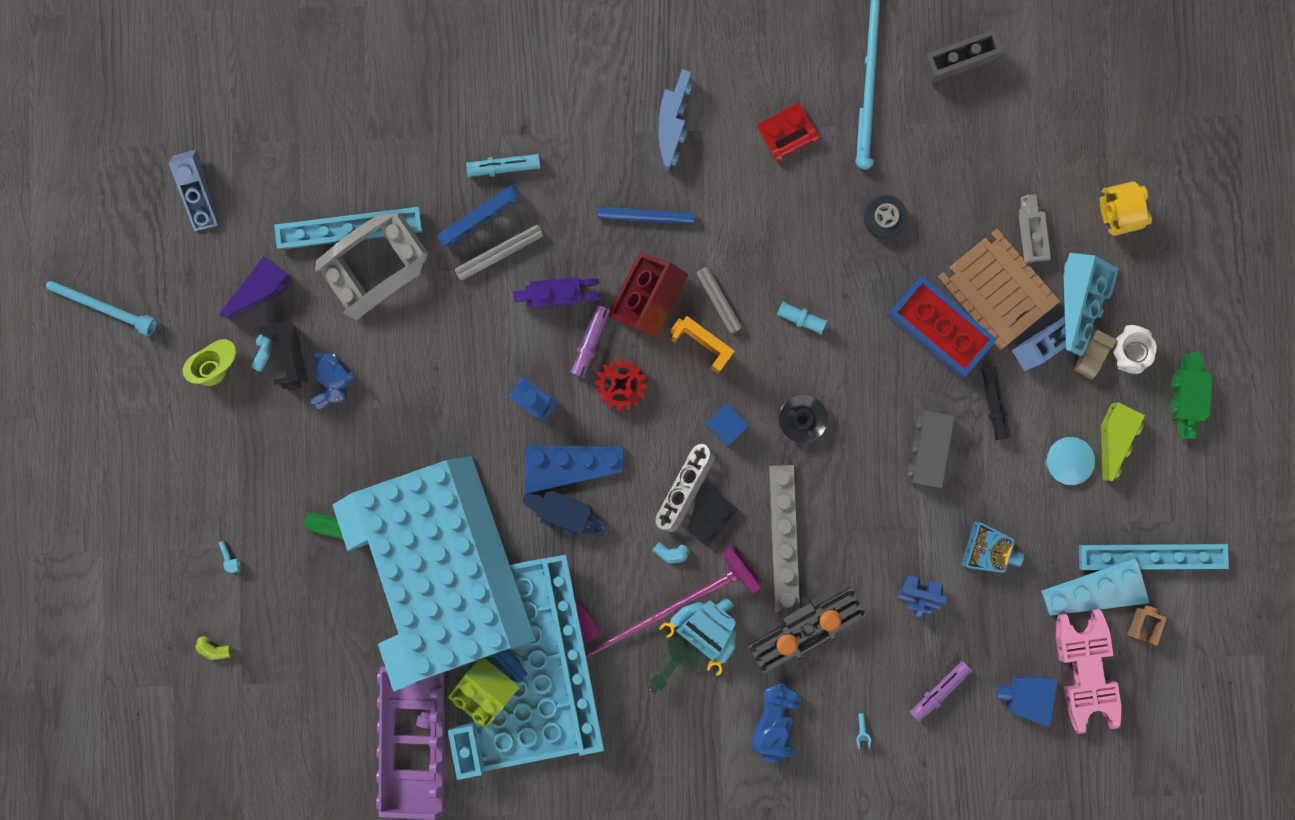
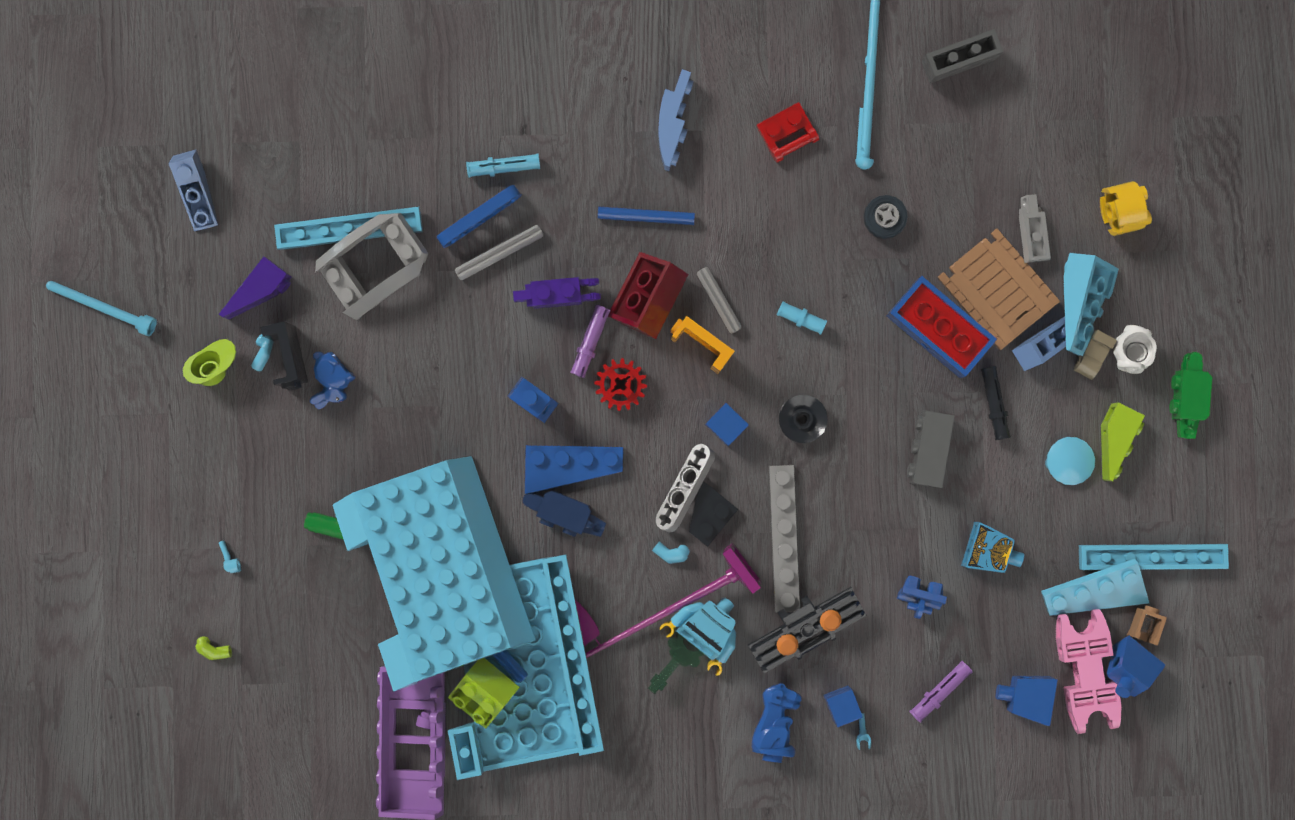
(843, 706): none -> blue piece
(1132, 667): none -> blue torso

